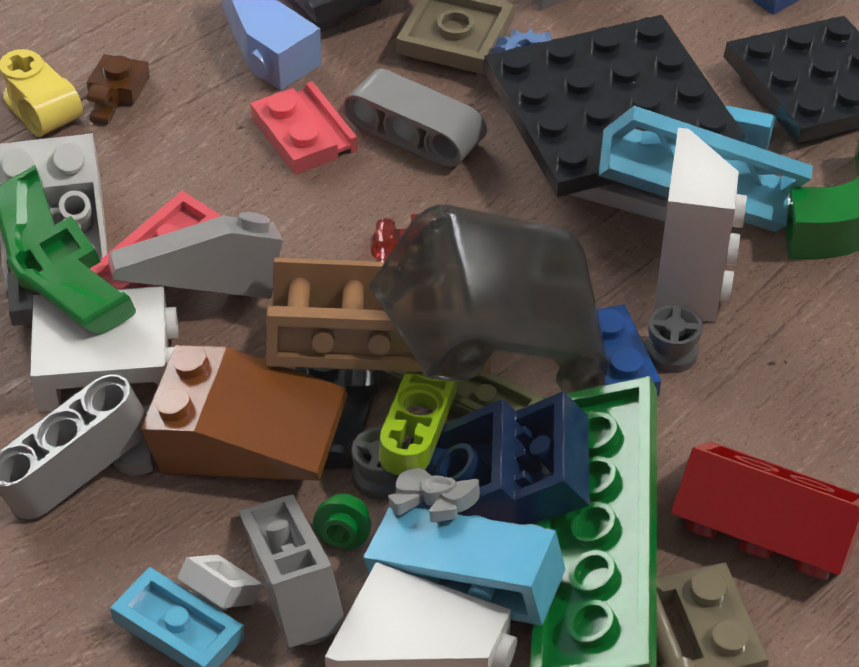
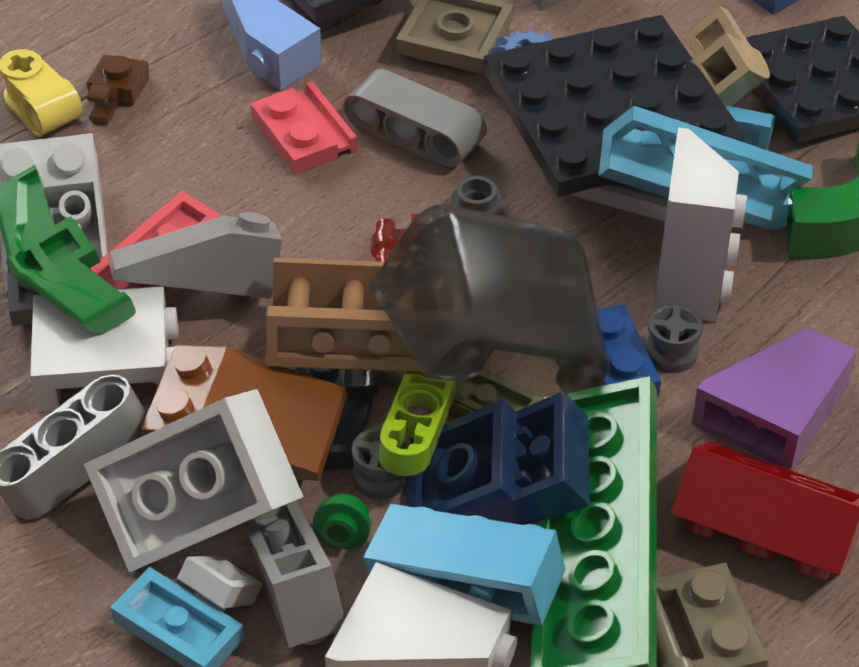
(193, 479): none -> white slope
(440, 492): light grey piece -> none
(477, 194): none -> dark grey plate
(726, 56): none -> tan brick
(776, 396): none -> medium lavender slope

